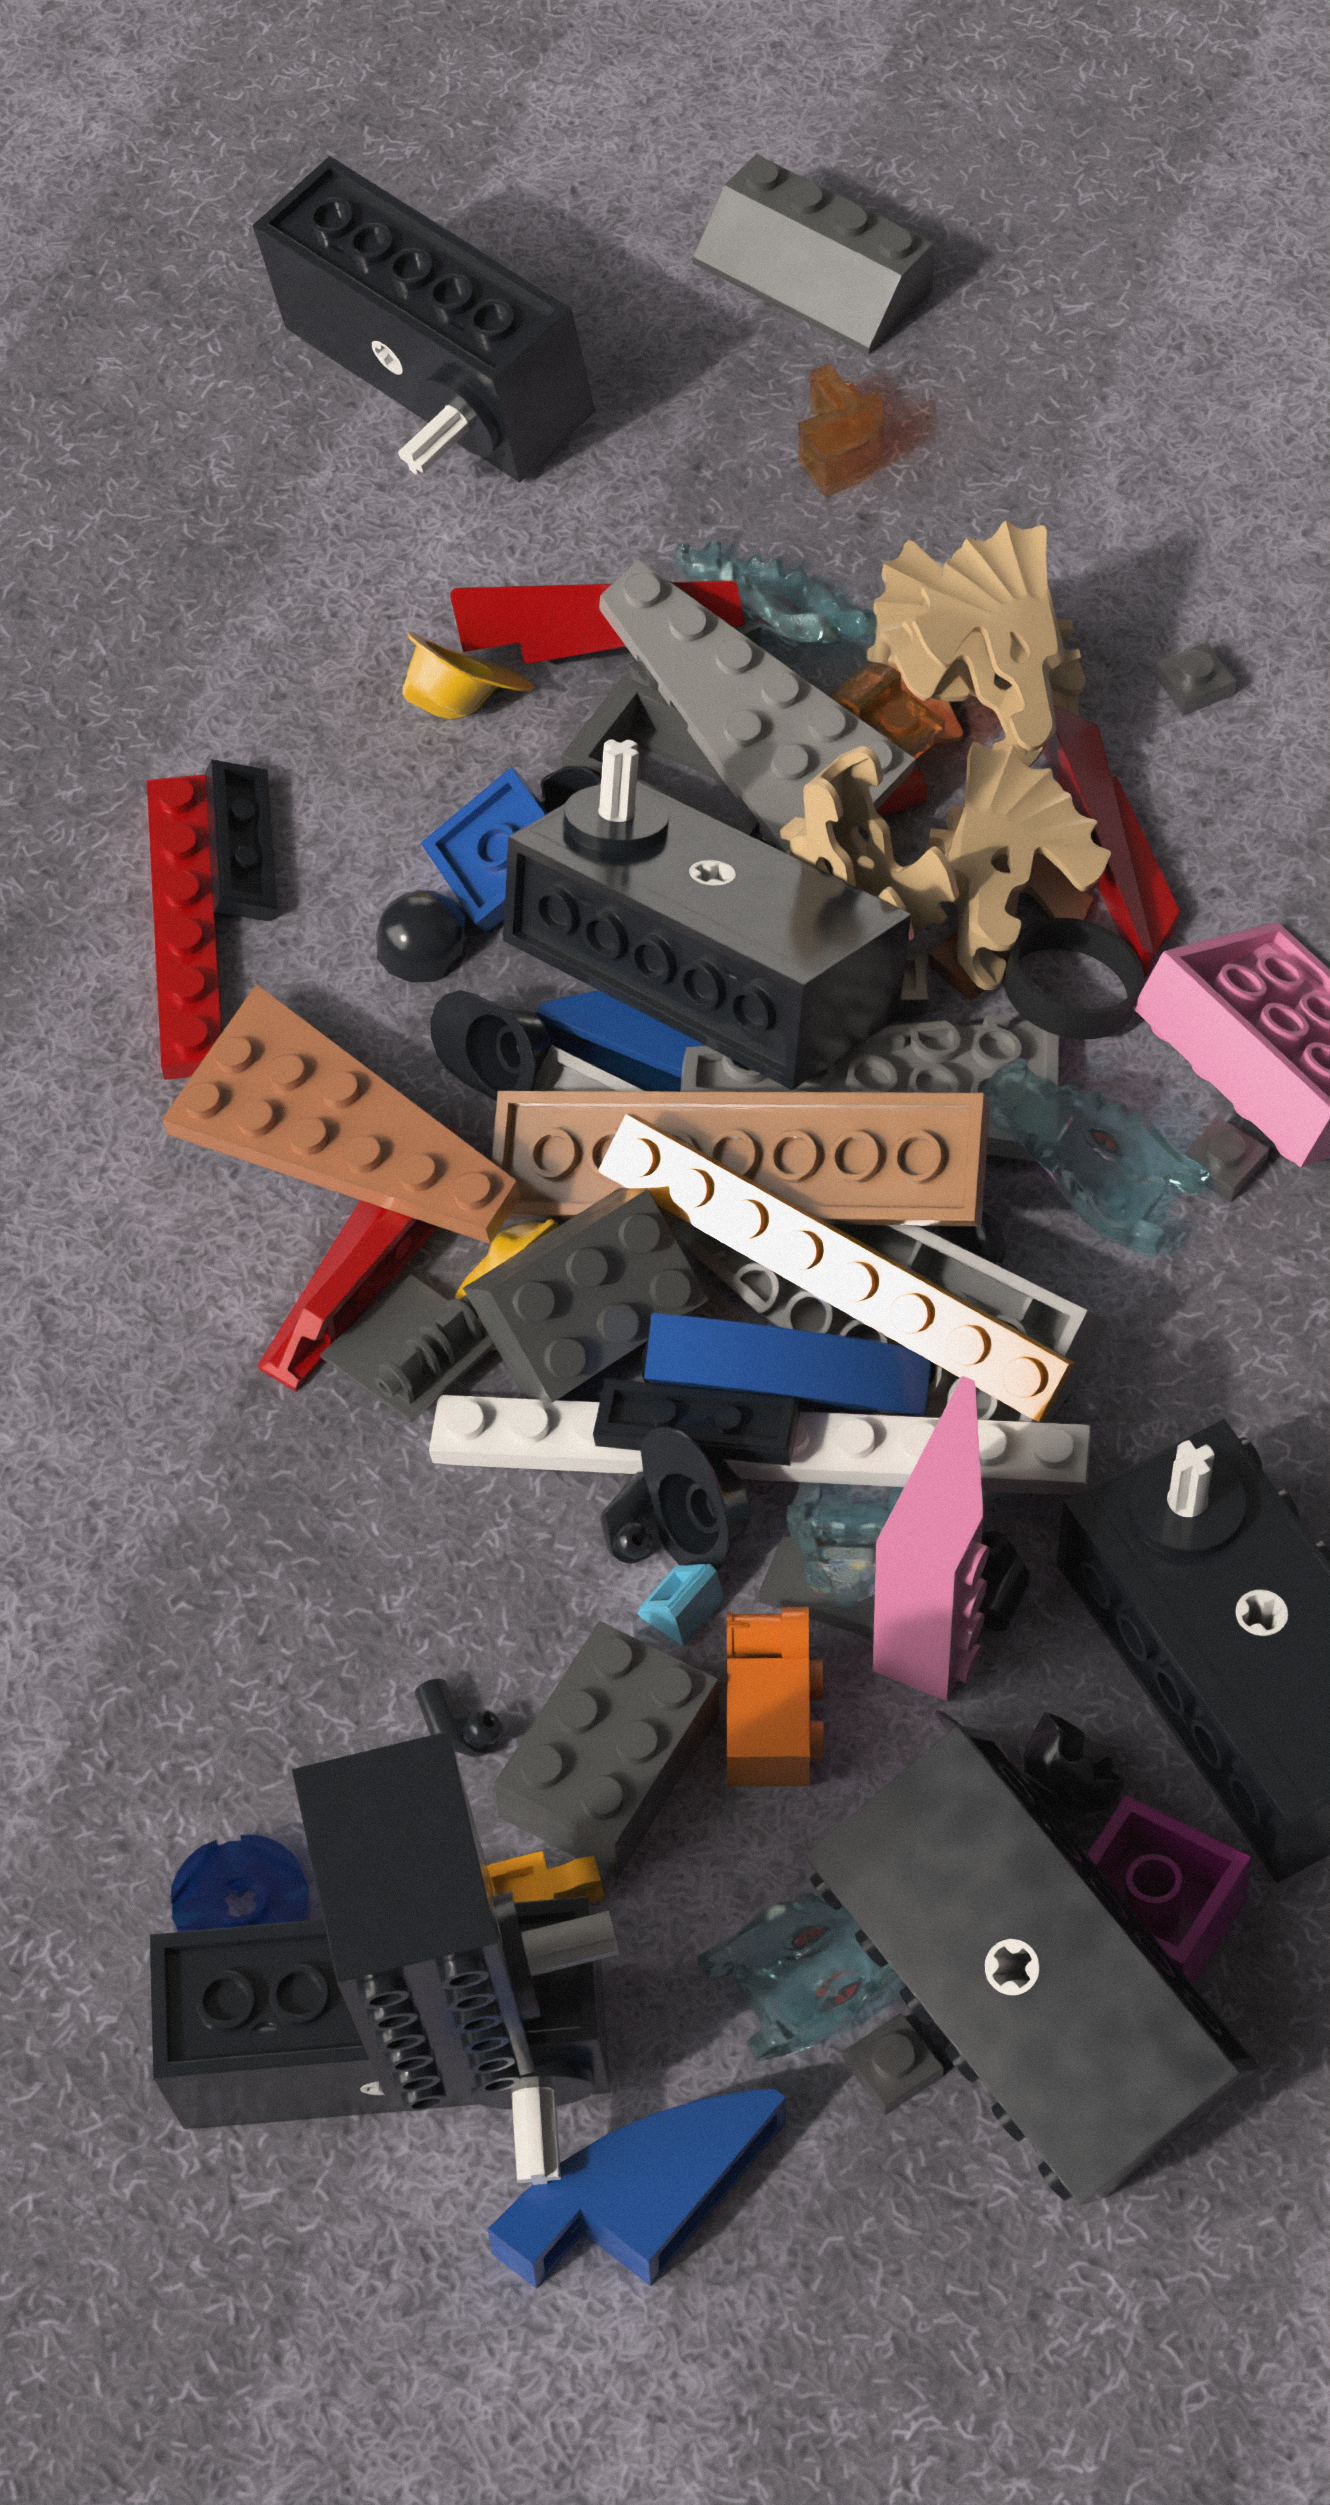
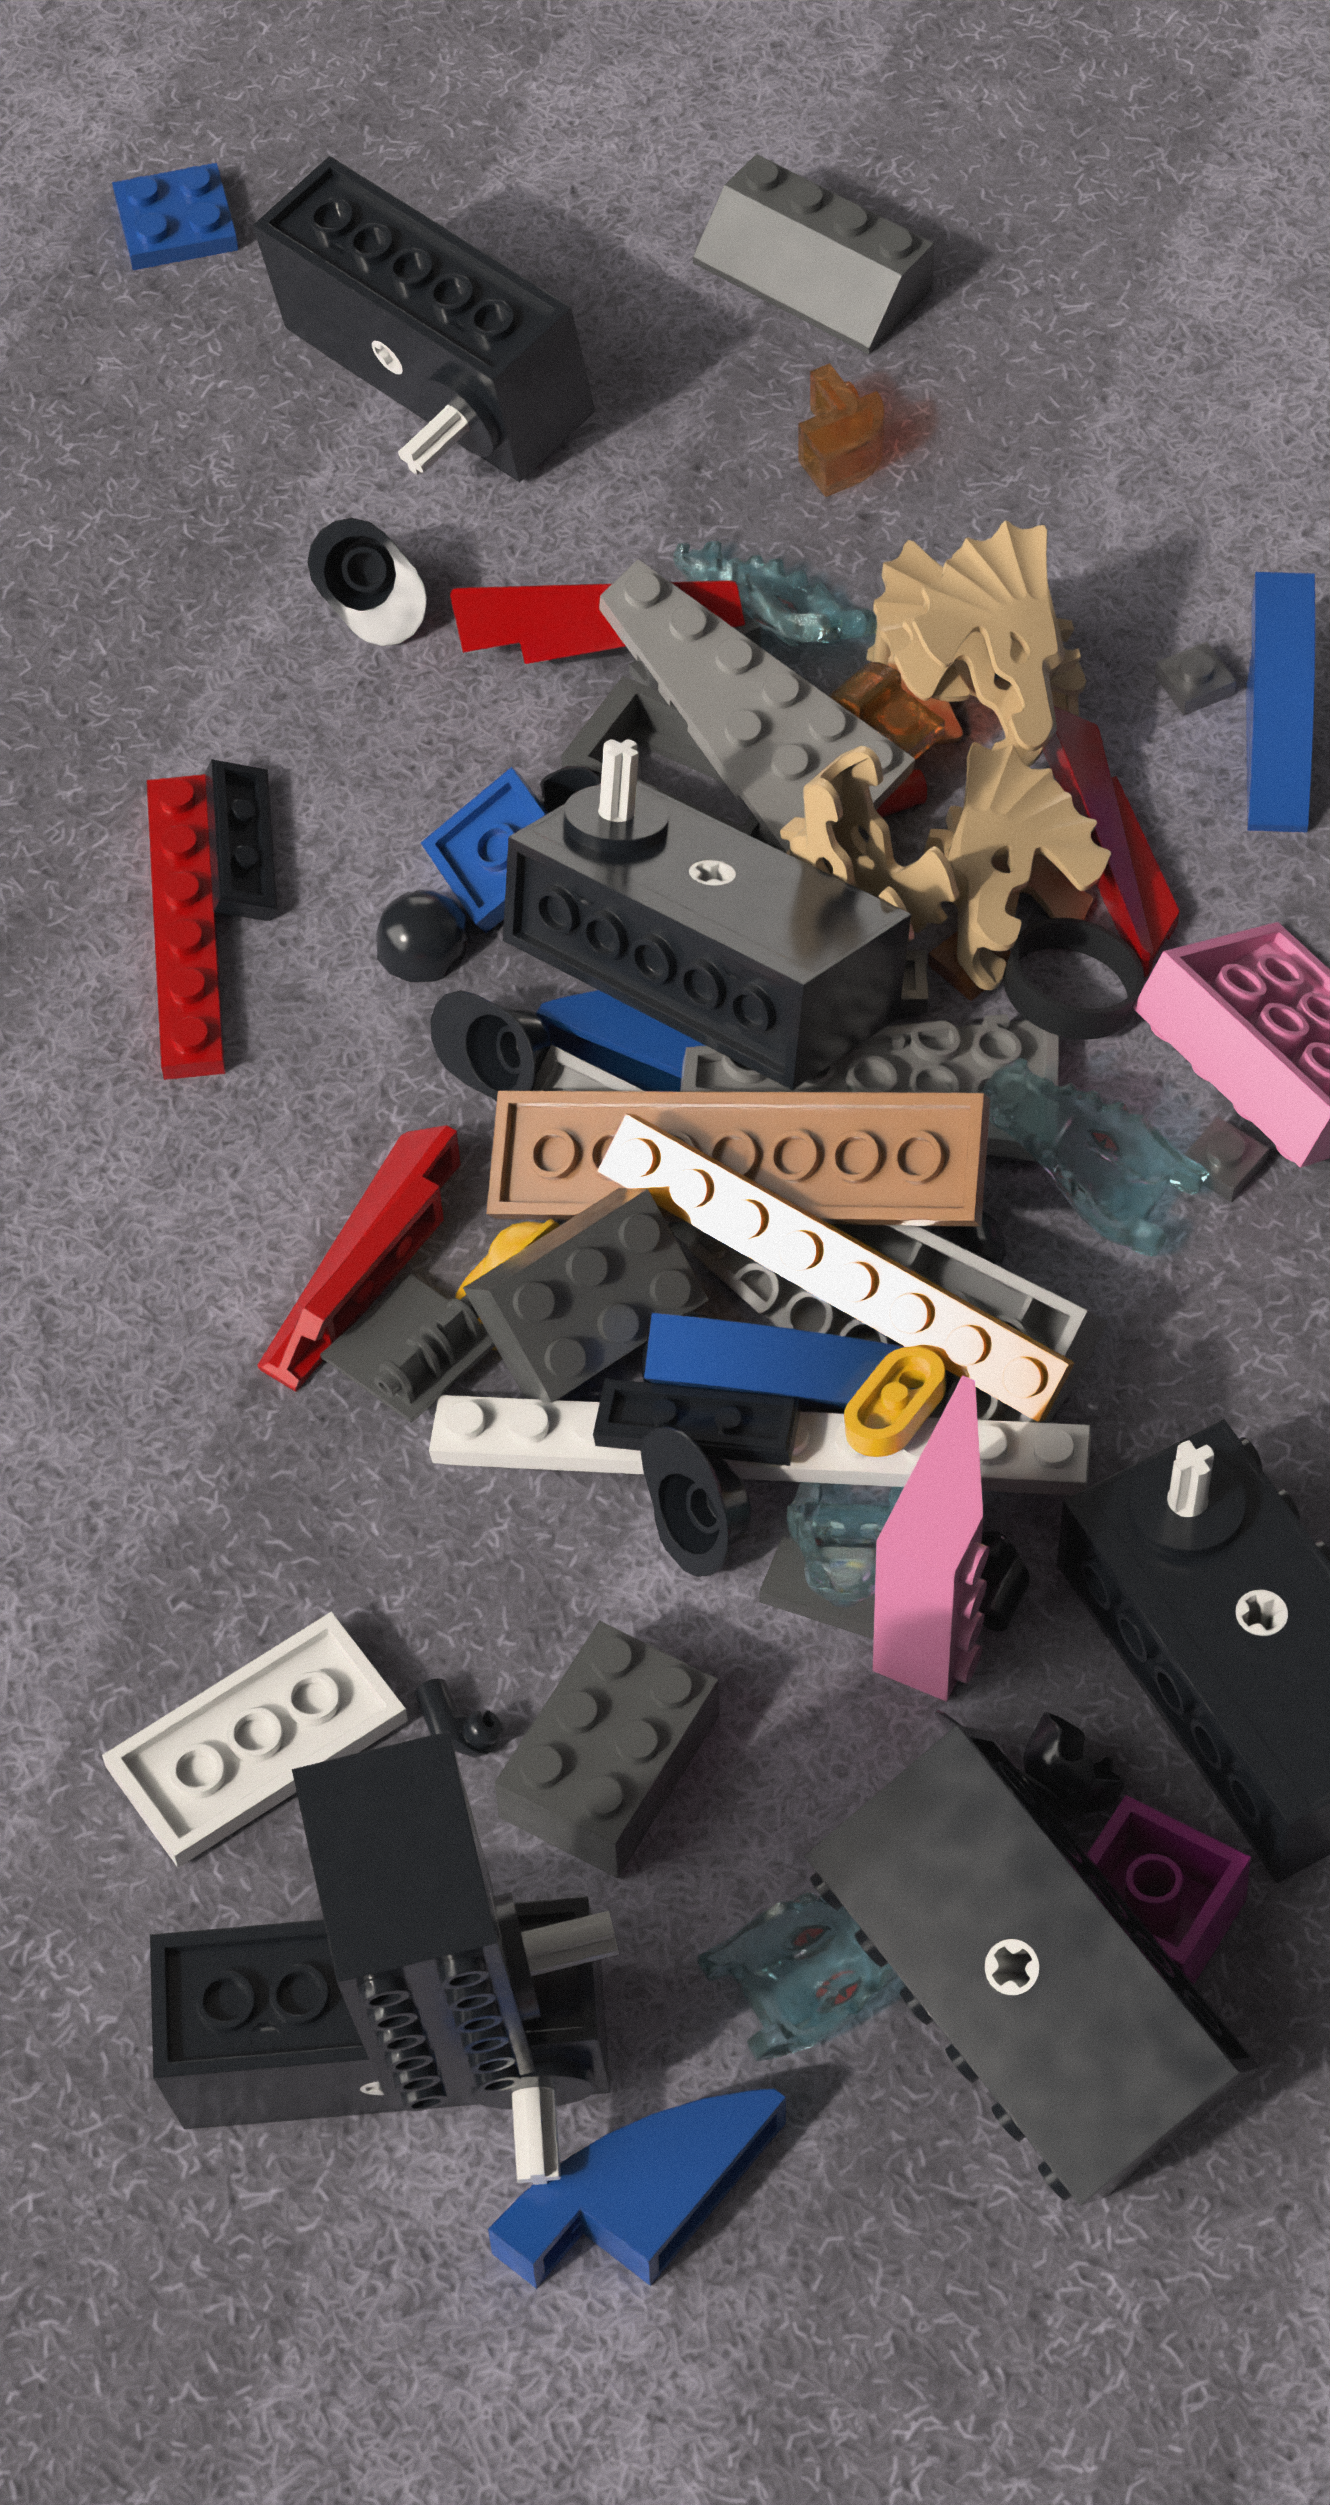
(175, 216): none -> blue plate
(233, 1869): clear blue plate -> none
(236, 1743): none -> white plate
(314, 1112): nougat wing -> none
(367, 581): none -> black piece
(454, 682): yellow piece -> none
(532, 1881): light orange plate -> none
(623, 1522): black arm -> none
(683, 1601): medium azure slope -> none
(769, 1699): orange hinge -> none
(885, 1410): none -> yellow plate
(893, 2064): flat silver plate -> none
(1280, 702): none -> blue slope

